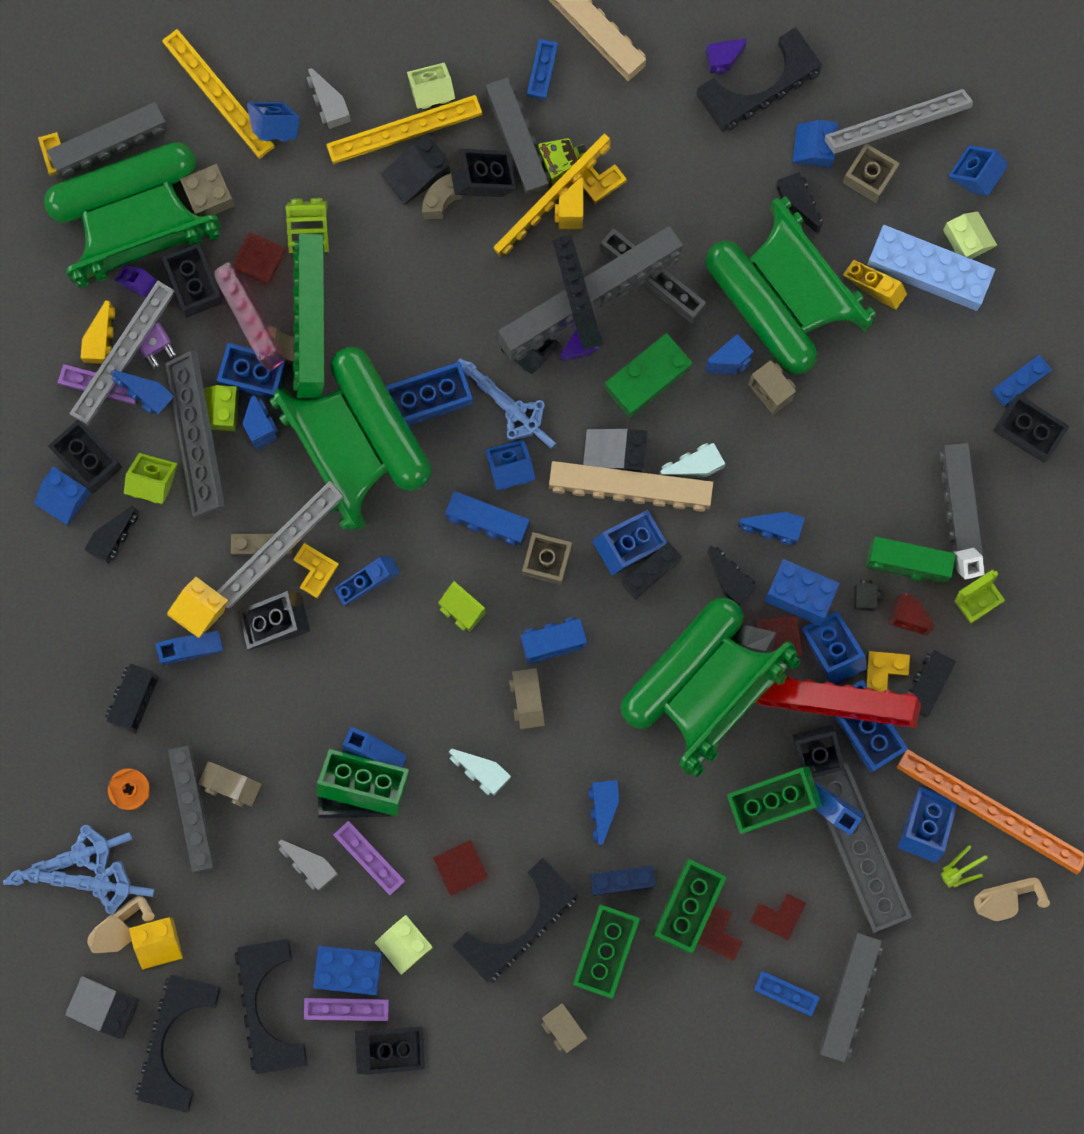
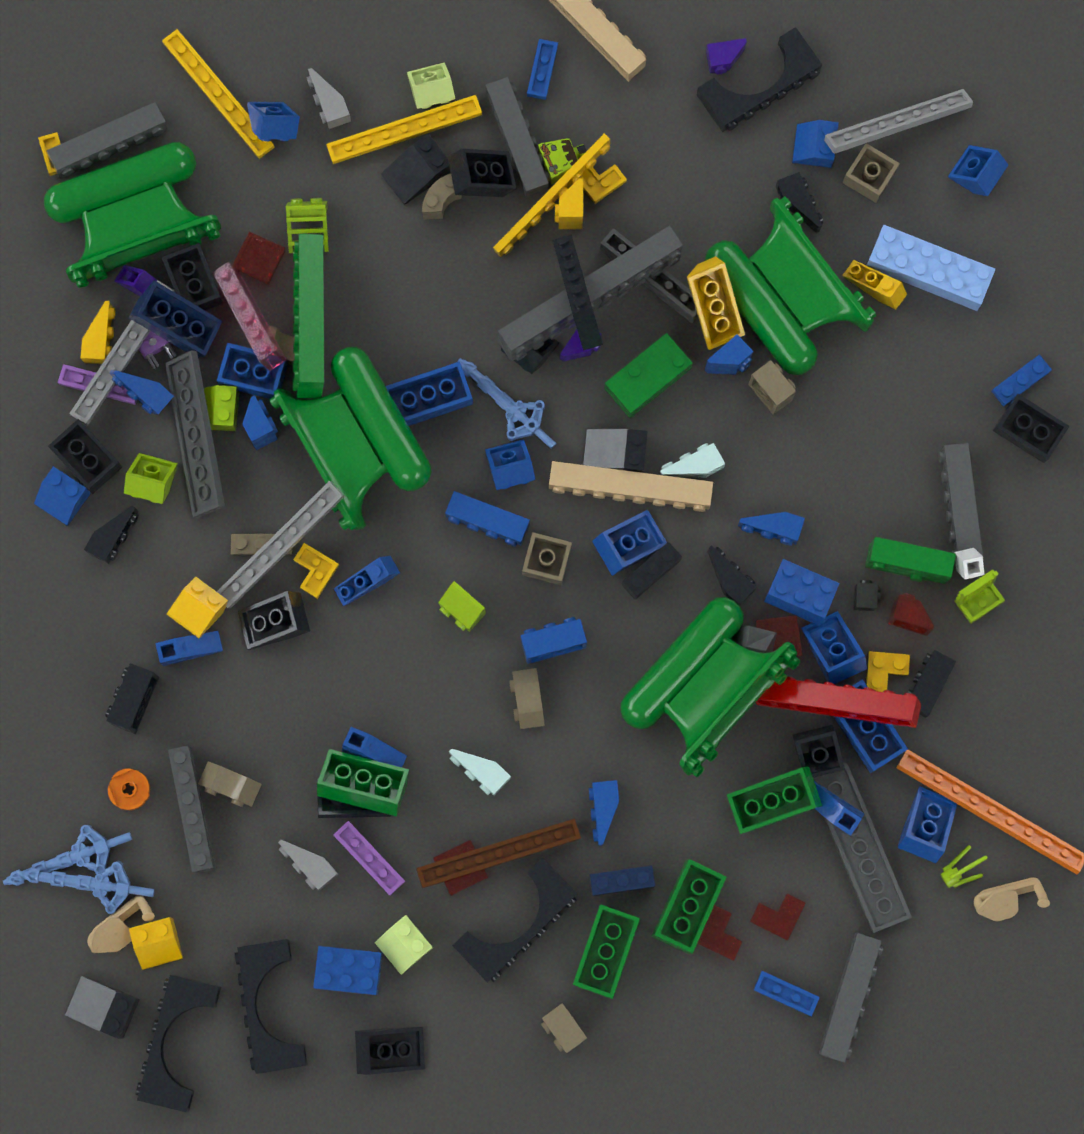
(175, 319): none -> dark blue slope
(207, 191): dark tan brick -> none
(346, 1009): medium lavender plate -> none
(498, 853): none -> reddish brown plate
(715, 302): none -> yellow slope
(969, 235): yellowish green slope -> none

